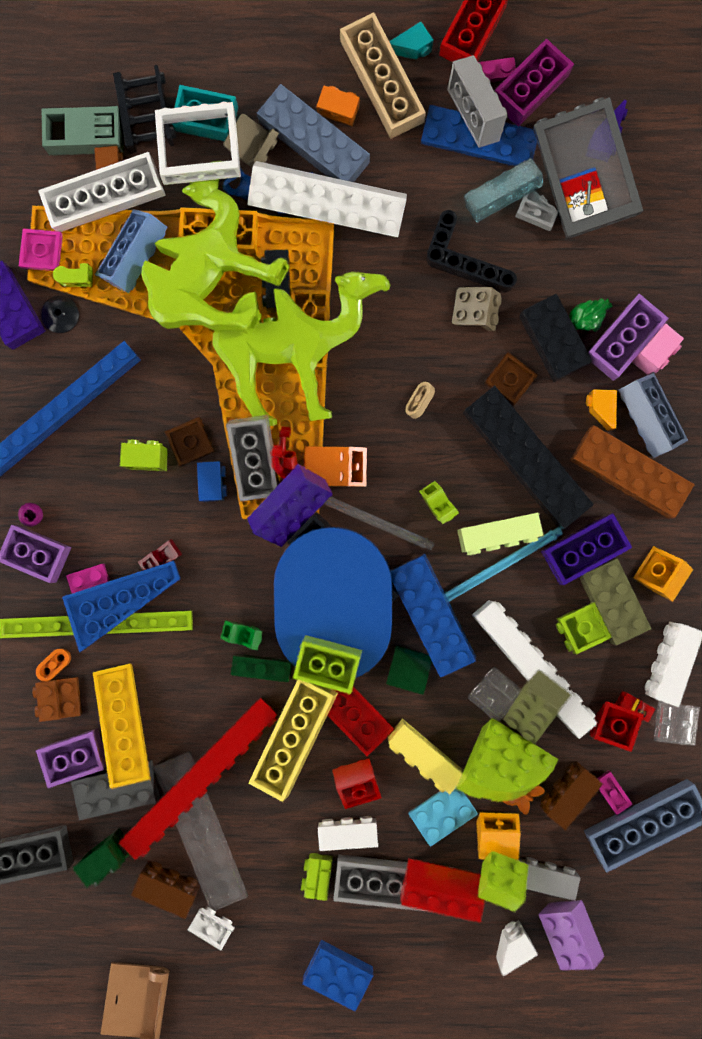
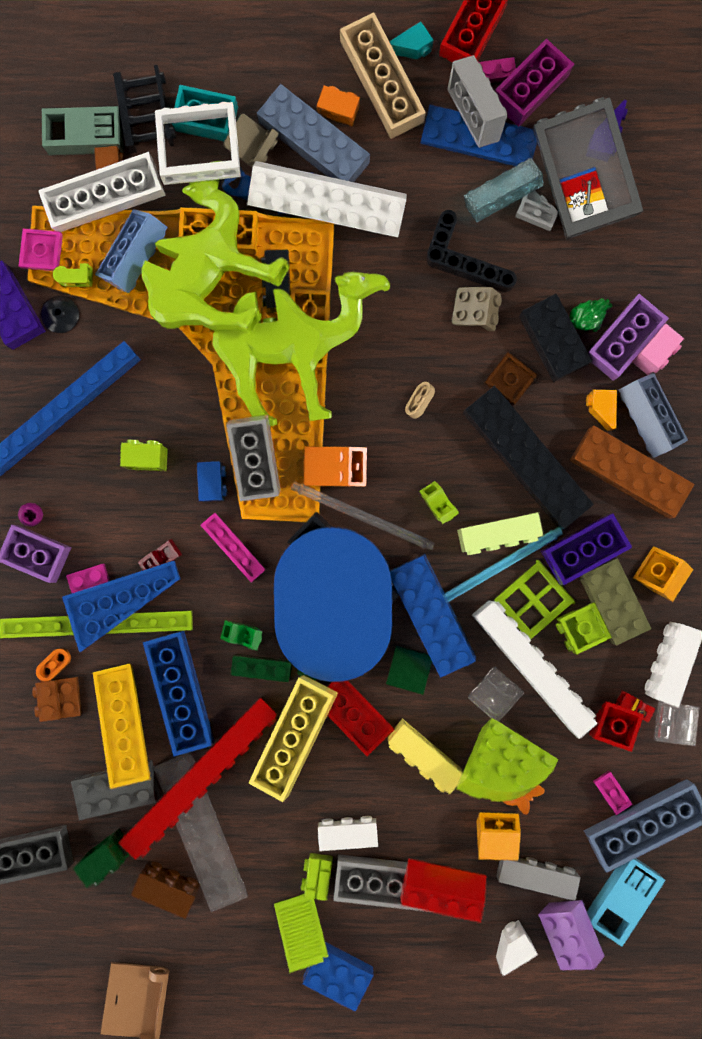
(72, 758): medium lavender brick -> none
(178, 693): none -> blue brick
(189, 441): reddish brown tile -> none
(211, 928): white bracket -> none
(233, 547): none -> dark pink plate
(288, 457): red piece -> none
(289, 506): dark purple brick -> none
(300, 932): none -> lime window
(327, 664): lime brick -> none
(356, 783): red slope -> none
(442, 814): medium azure plate -> none
(503, 881): lime brick -> none
(534, 600): none -> lime window
(536, 706): olive brick -> none
(570, 795): reddish brown brick -> none
(624, 899): none -> medium azure piece

